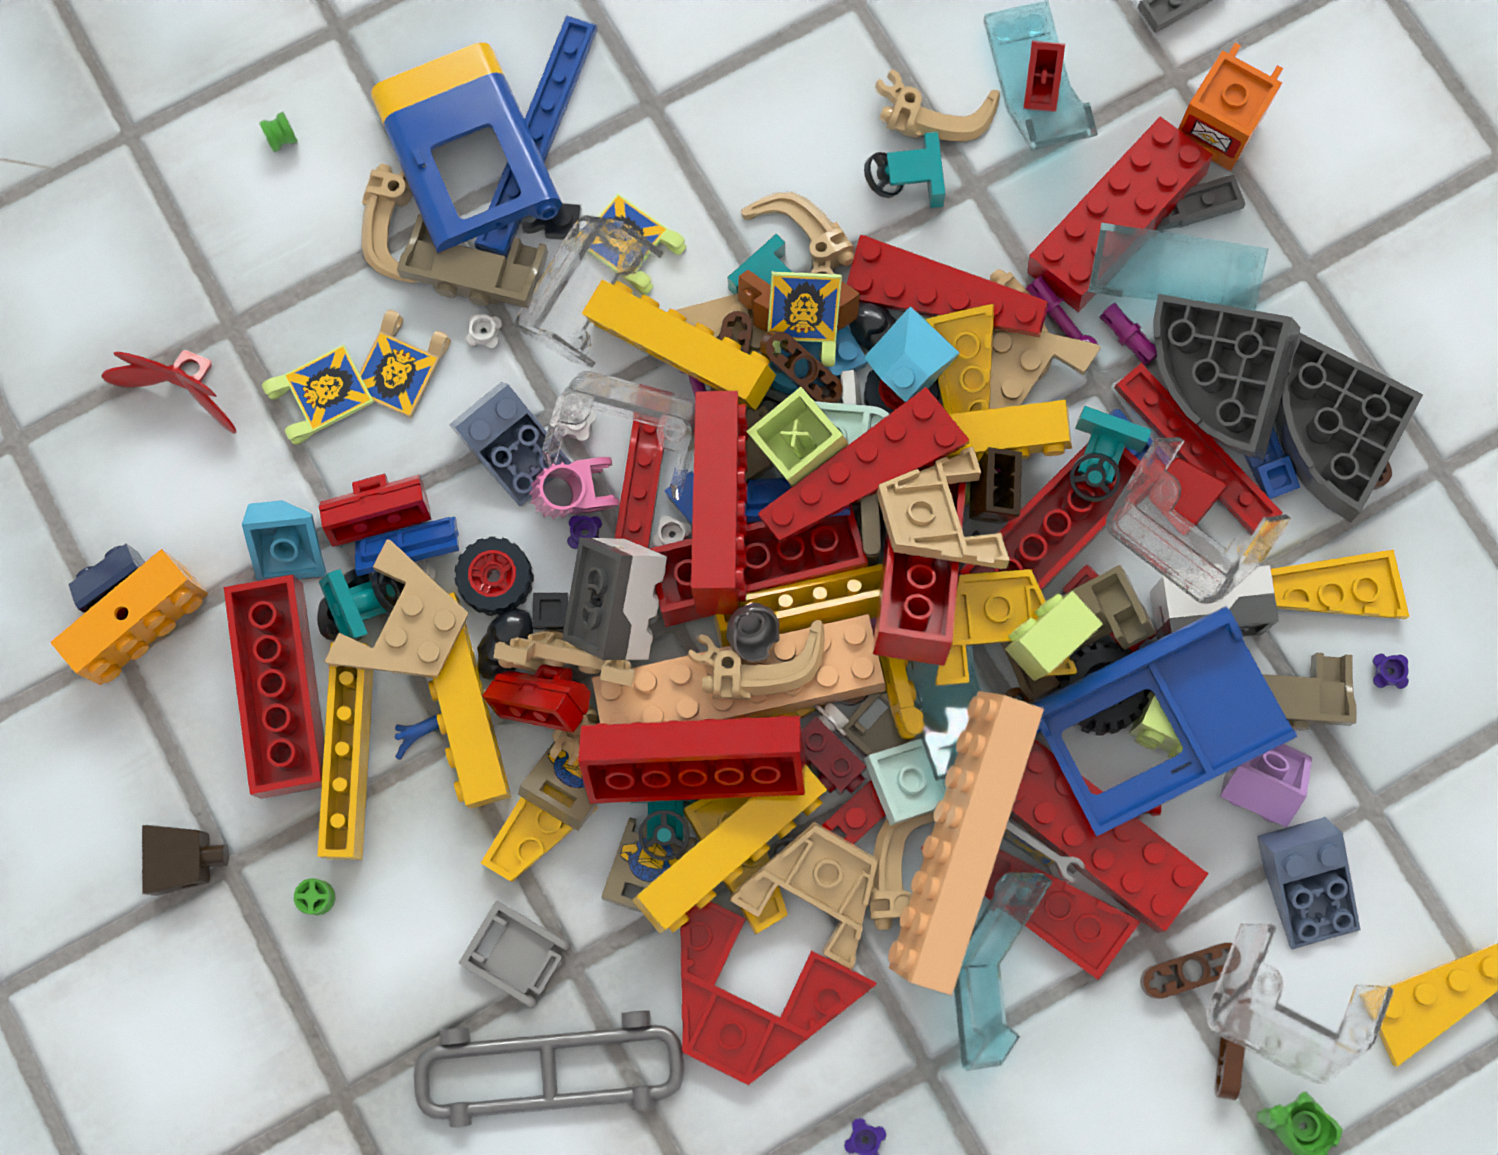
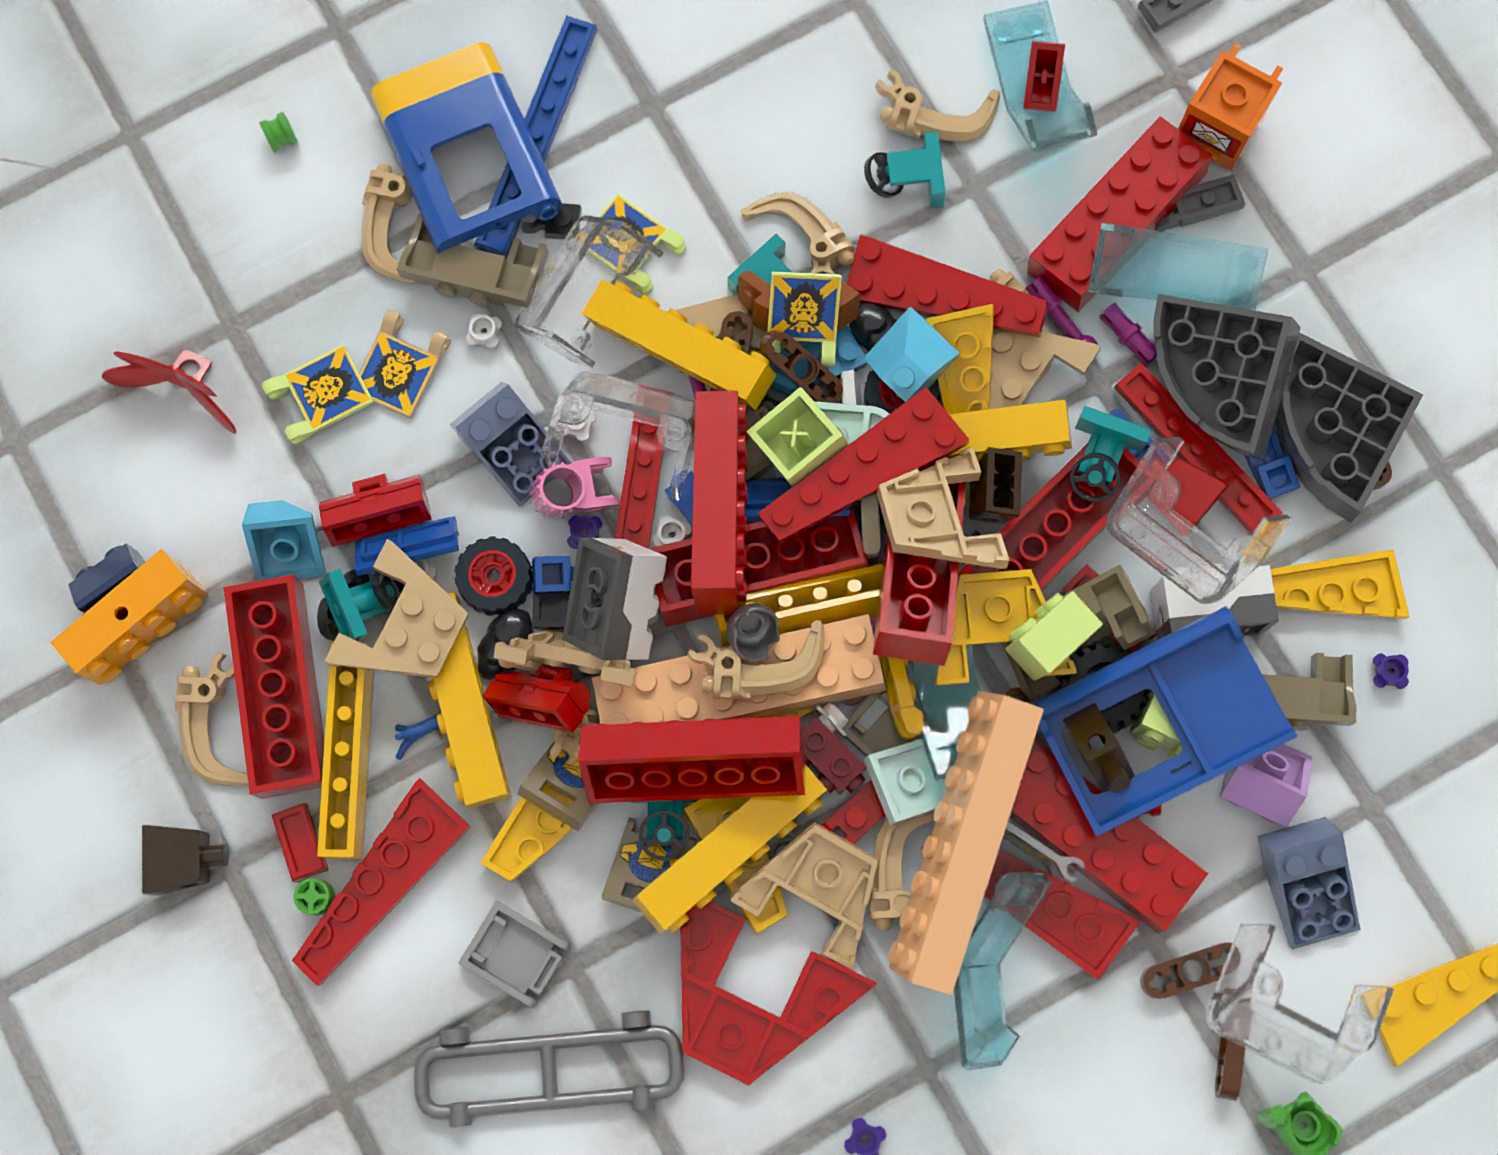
(193, 707): none -> tan piece
(299, 842): none -> red tile
(400, 857): none -> red wing
(551, 574): none -> blue brick
(1105, 764): none -> dark brown torso

